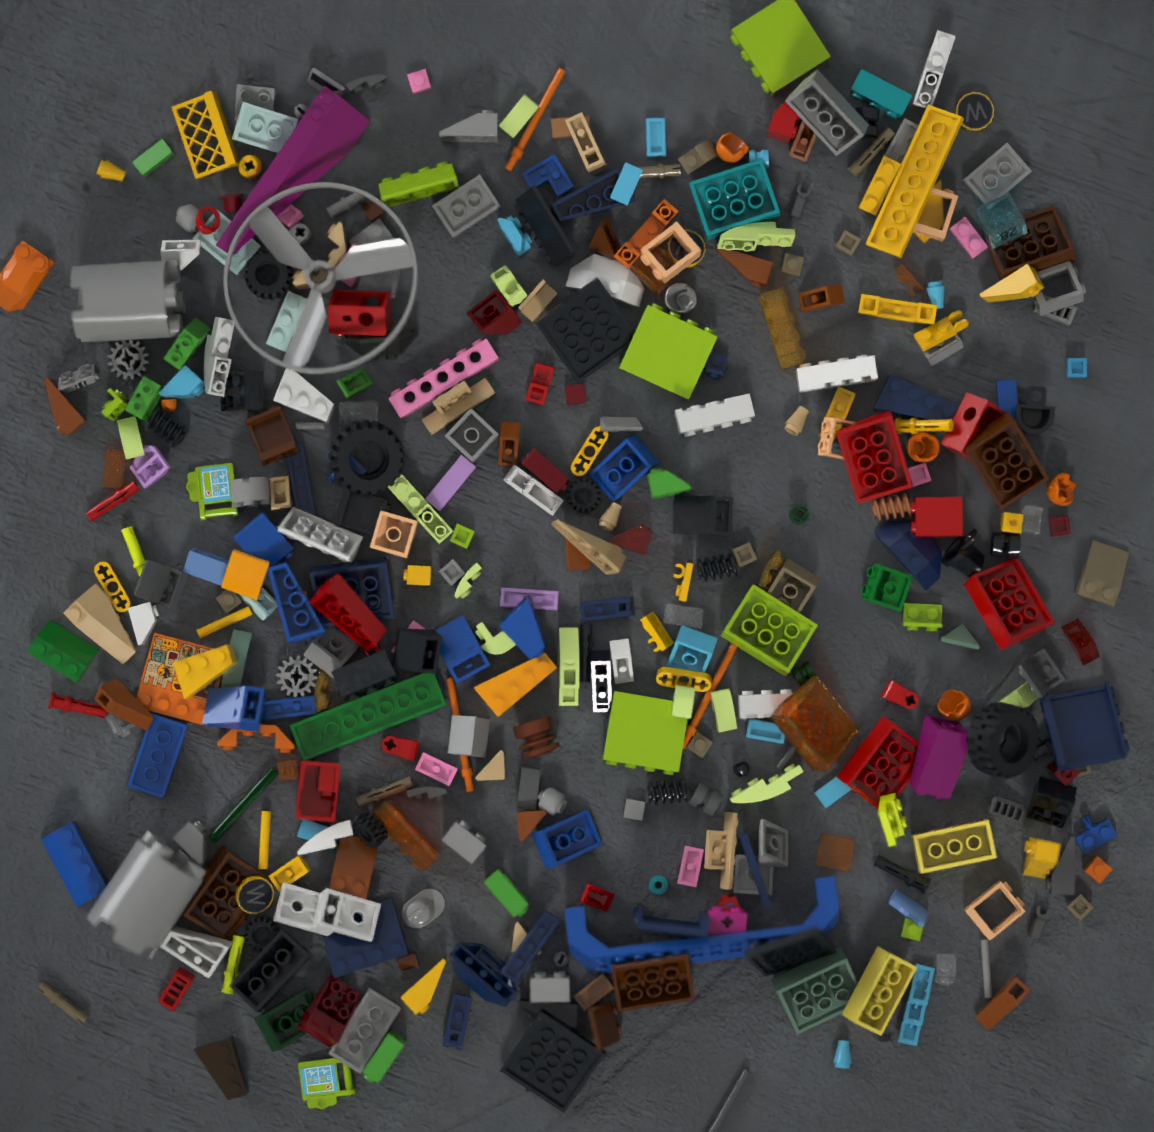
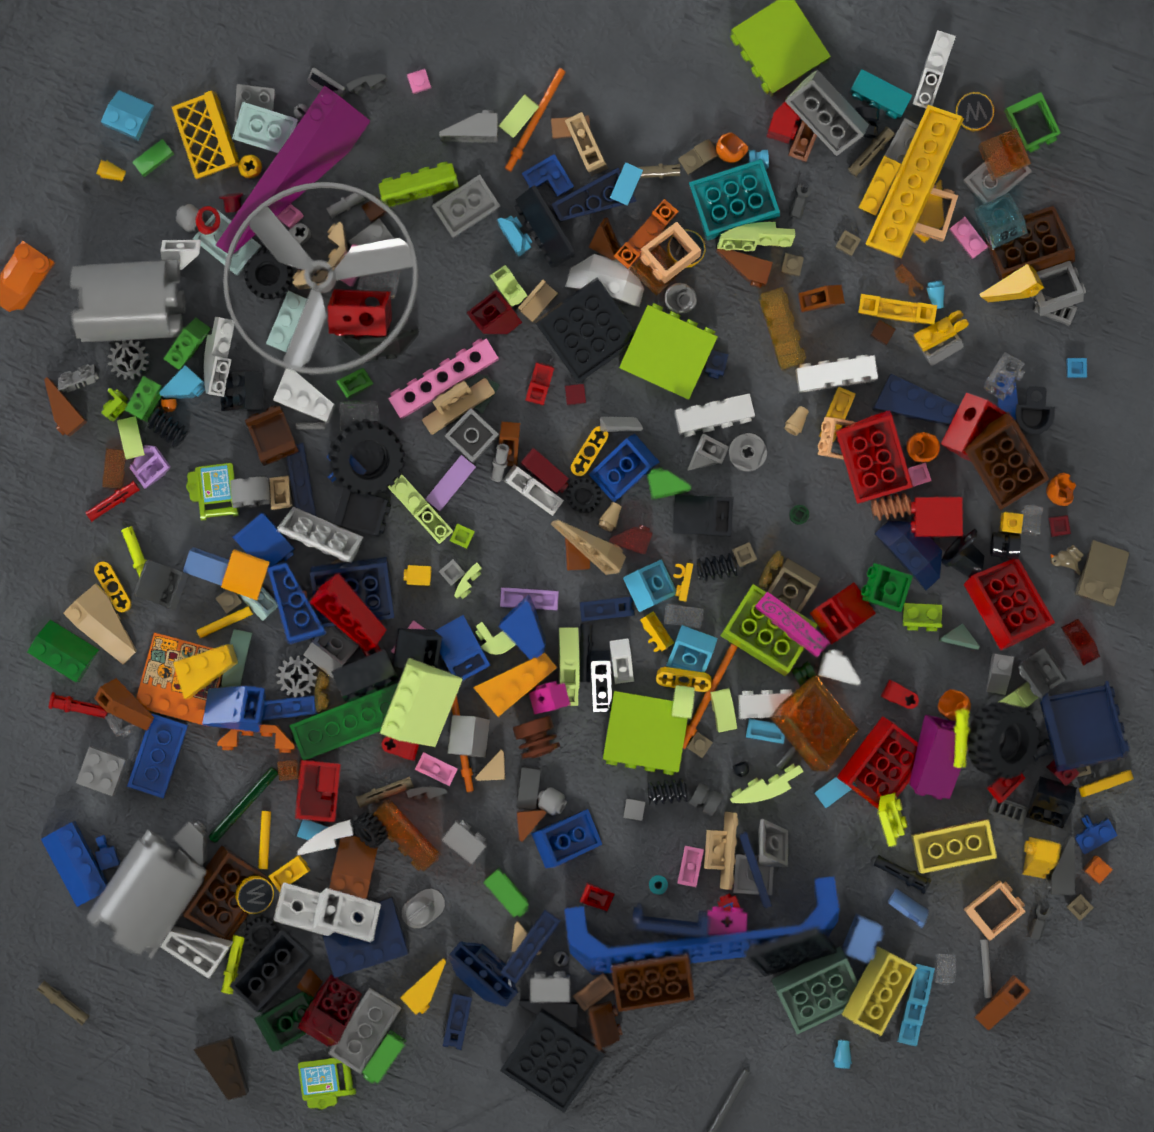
(102, 771): none -> light grey brick
(106, 855): none -> blue plate
(127, 115): none -> medium azure slope
(143, 620): white slope -> none
(179, 977): red slope -> none
(310, 983): none -> reddish brown slope
(394, 534): light nougat slope -> none
(408, 961): reddish brown slope -> none
(420, 704): none -> yellowish green slope
(500, 462): none -> light grey pin
(549, 697): none -> dark pink brick
(650, 585): none -> medium azure slope
(656, 137): medium azure tile -> none
(708, 453): none -> light grey slope
(757, 447): none -> light grey plate
(792, 624): none -> dark pink slope
(835, 852): clear orange piece -> none
(837, 668): none -> white slope
(842, 613): none -> red slope
(862, 938): none -> medium blue brick
(882, 332): none -> reddish brown slope
(911, 930): lime plate -> none
(915, 425): yellow pin -> none
(961, 737): none -> neon yellow pin
(999, 673): none -> light grey slope
(1002, 375): none -> clear brick
(1002, 787): none -> red plate
(1004, 154): none -> clear orange slope
(1025, 104): none -> bright green window
(1068, 558): none -> dark tan animal
(1106, 783): none -> yellow beam

